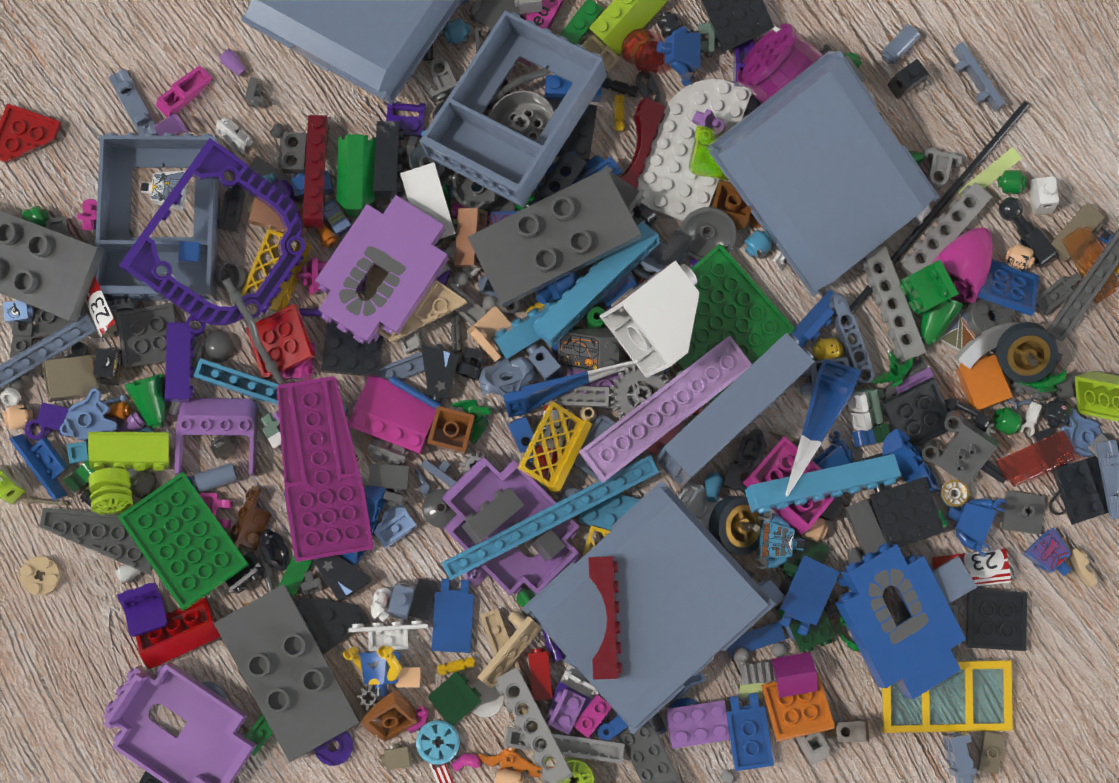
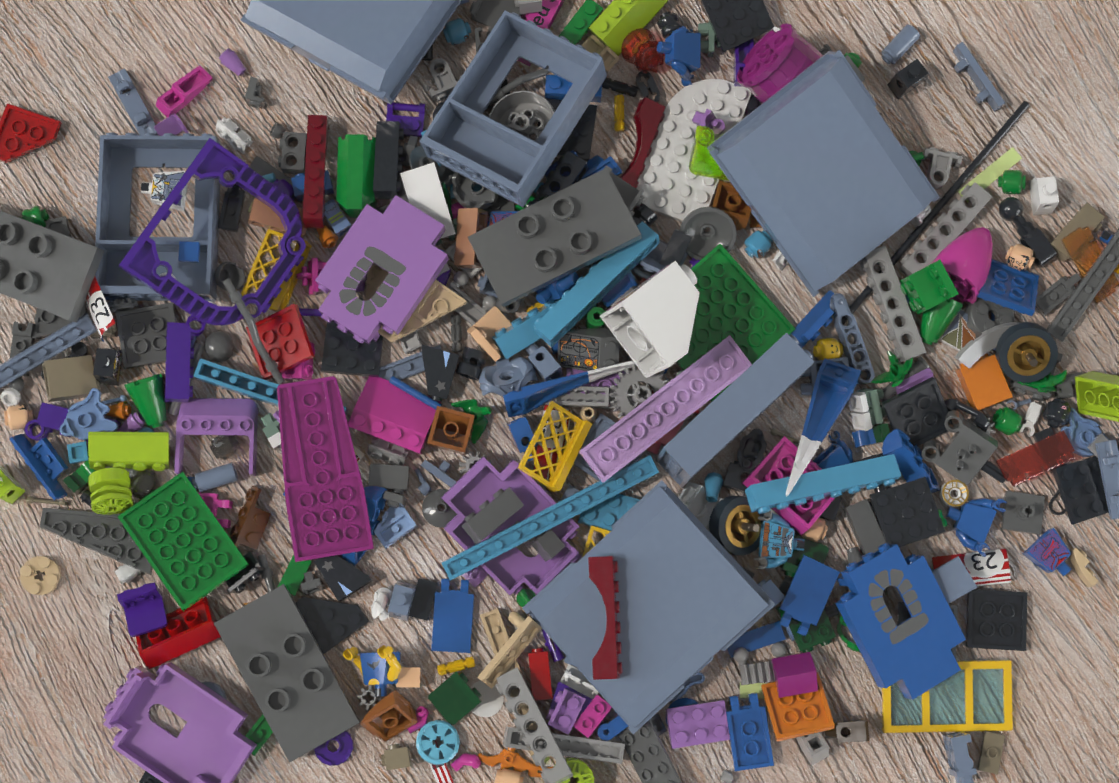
(18, 312): light blue brick -> none
(89, 214): dark pink hips -> none
(274, 549): black arm -> none
(393, 636): white bracket -> none

